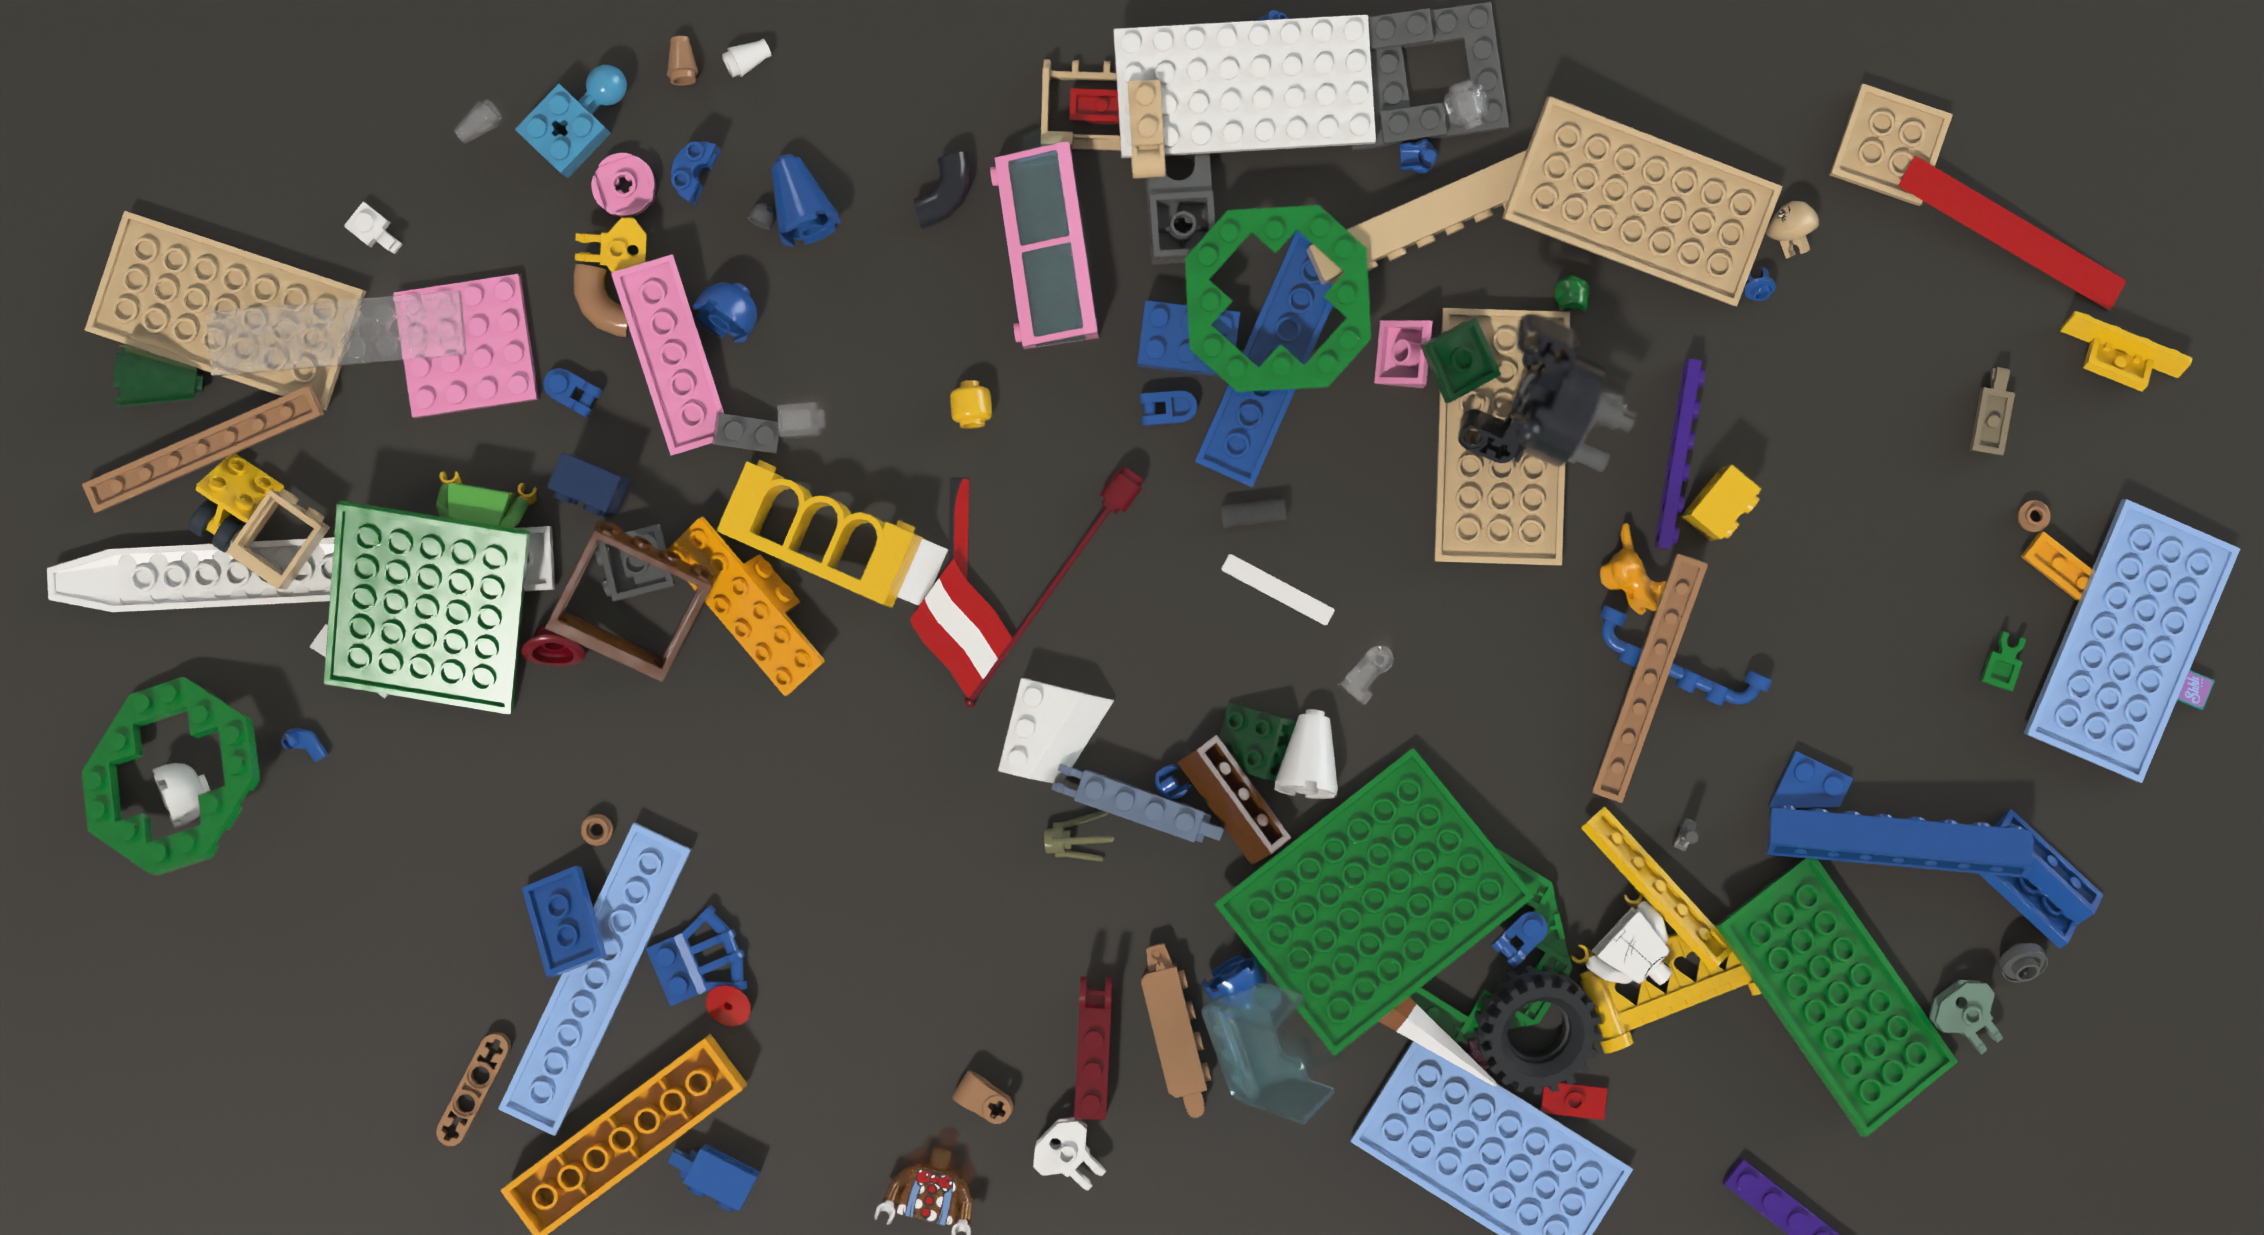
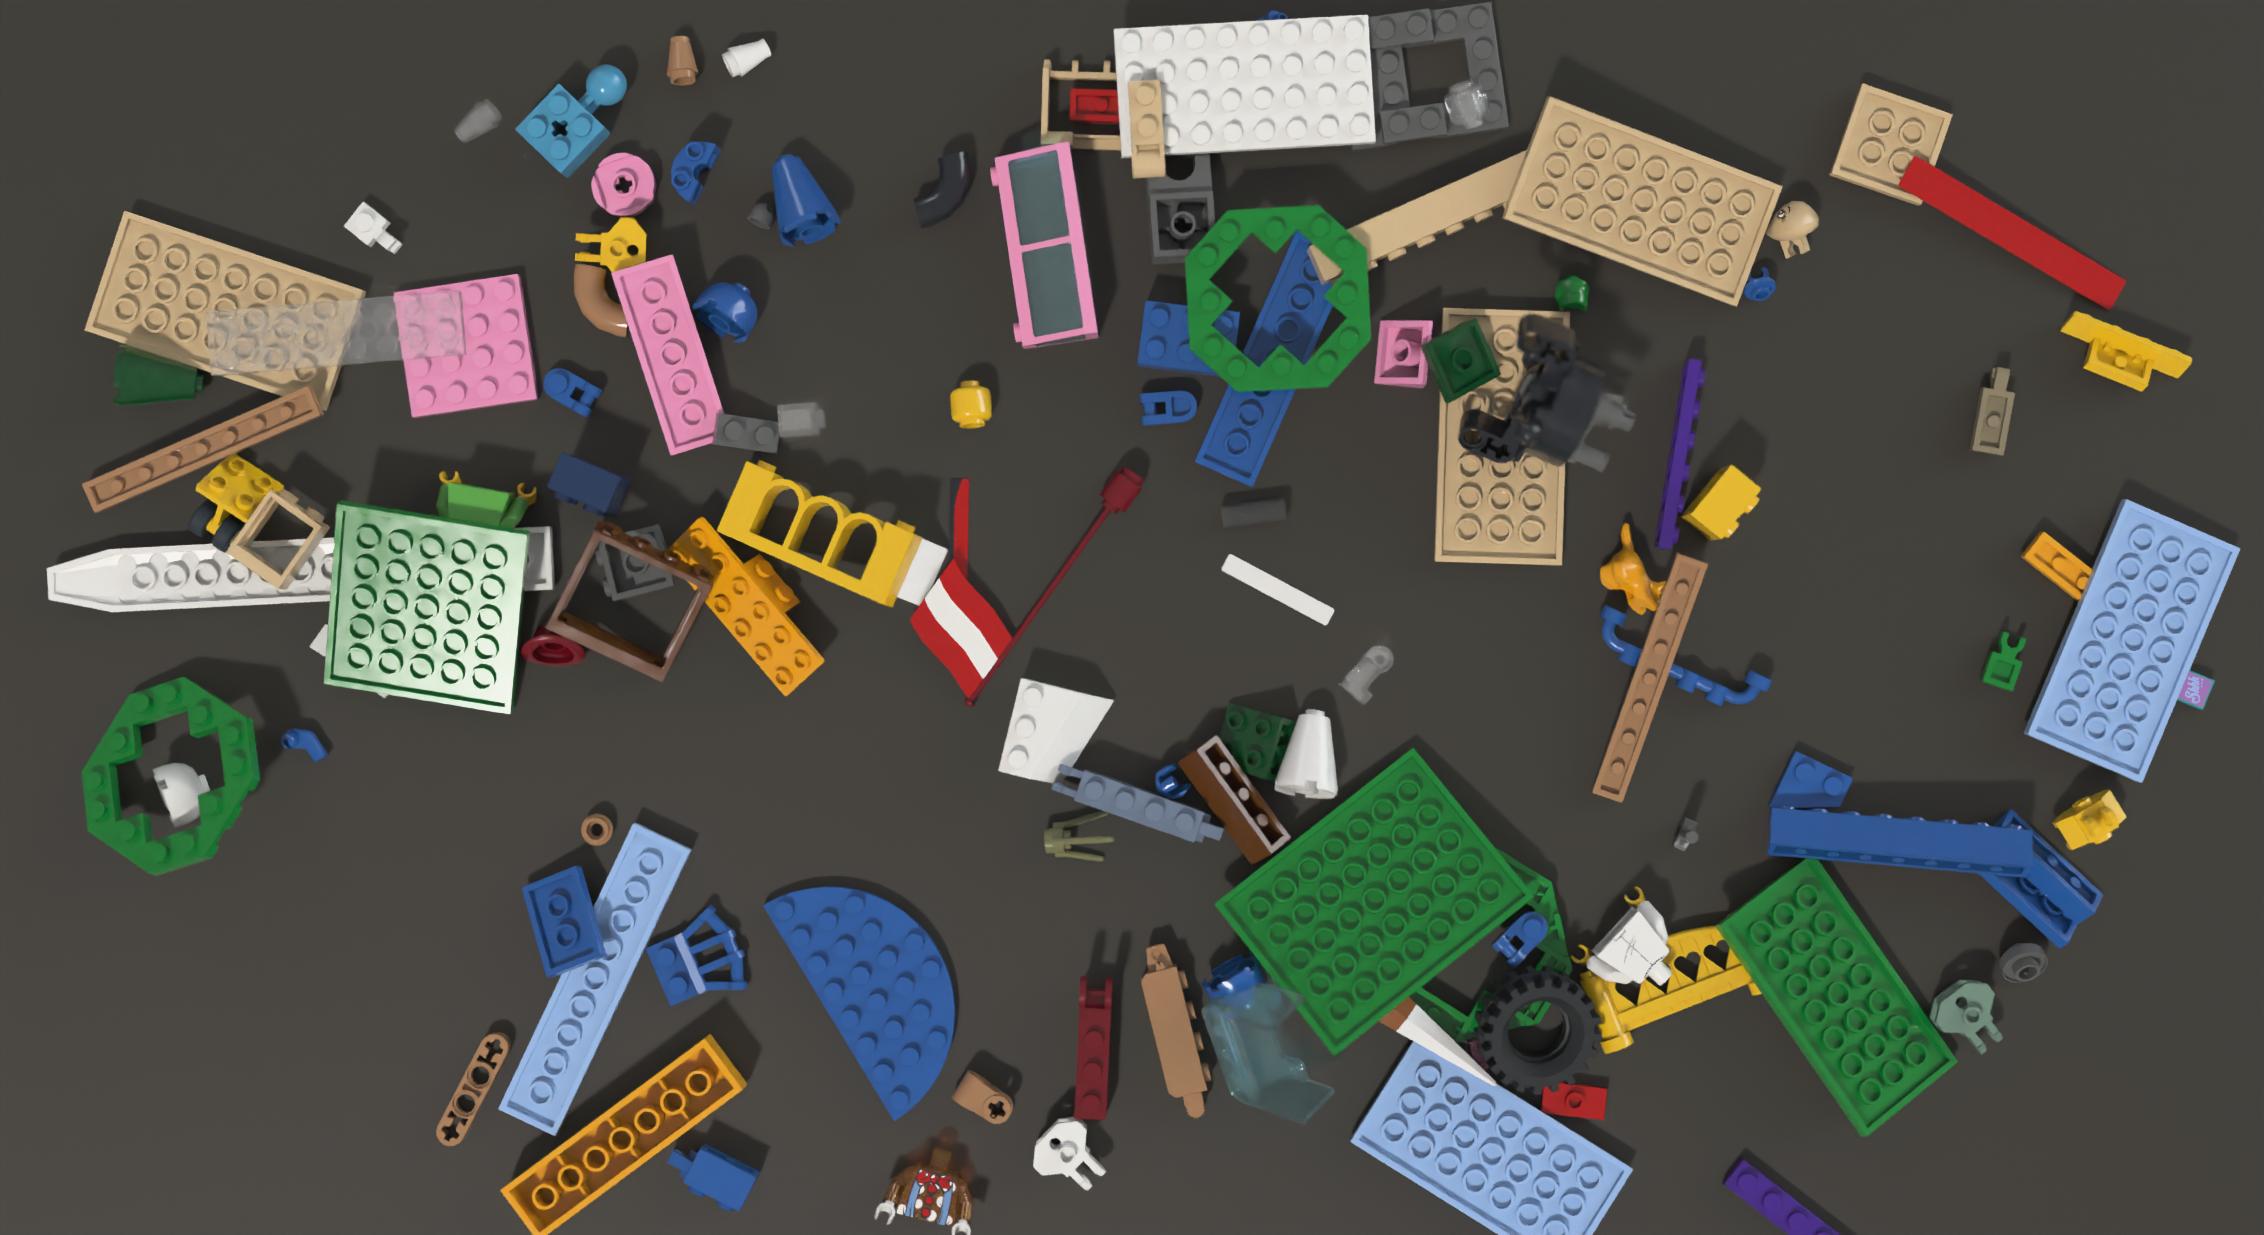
(728, 1005): red piece -> none
(877, 982): none -> blue plate
(1417, 155): blue arm -> none
(1657, 888): yellow plate -> none
(2024, 516): medium nougat plate -> none
(2090, 820): none -> yellow hinge

